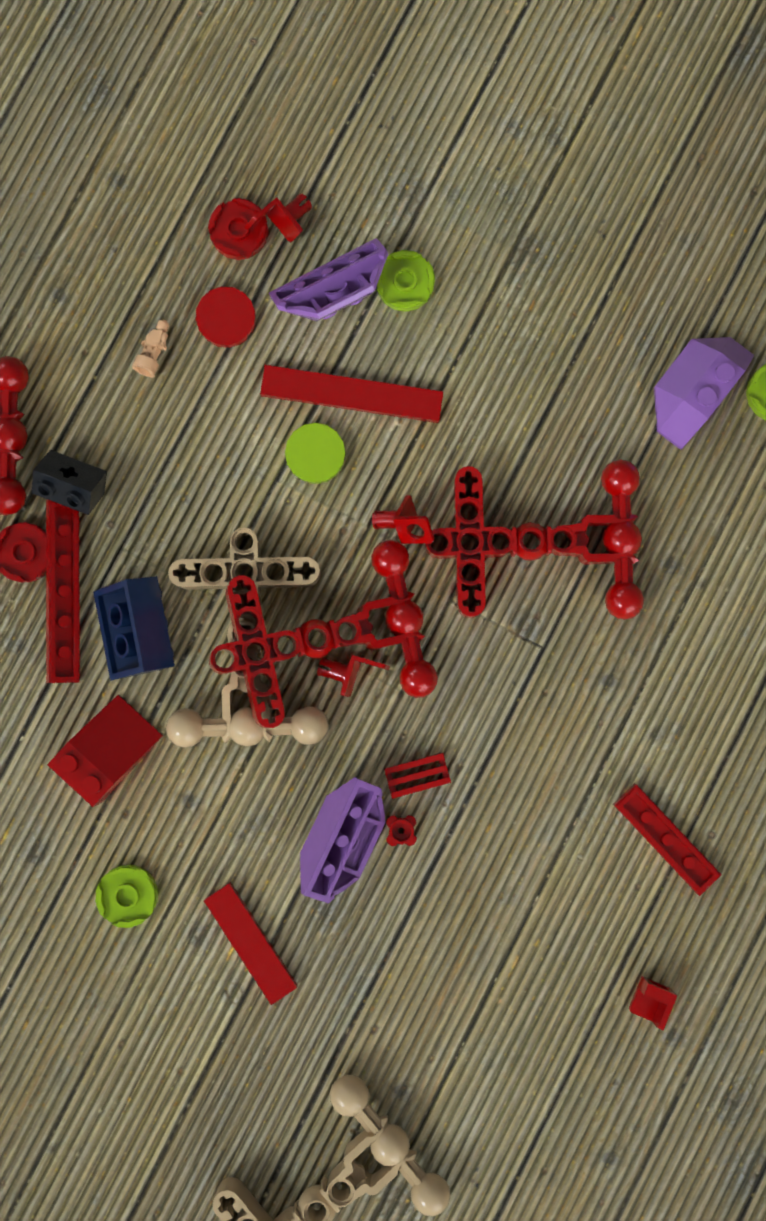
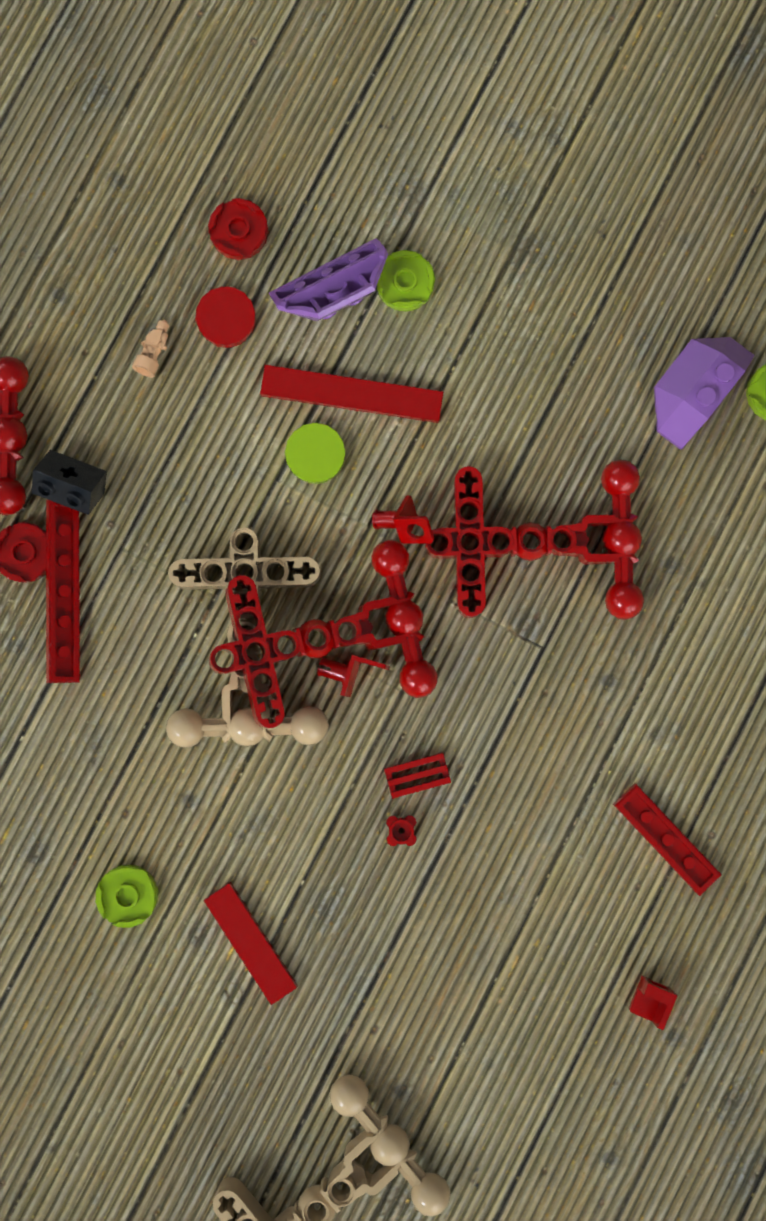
(105, 751): red slope -> none
(134, 627): dark blue slope -> none
(283, 216): red bracket -> none
(341, 839): medium lavender wedge -> none

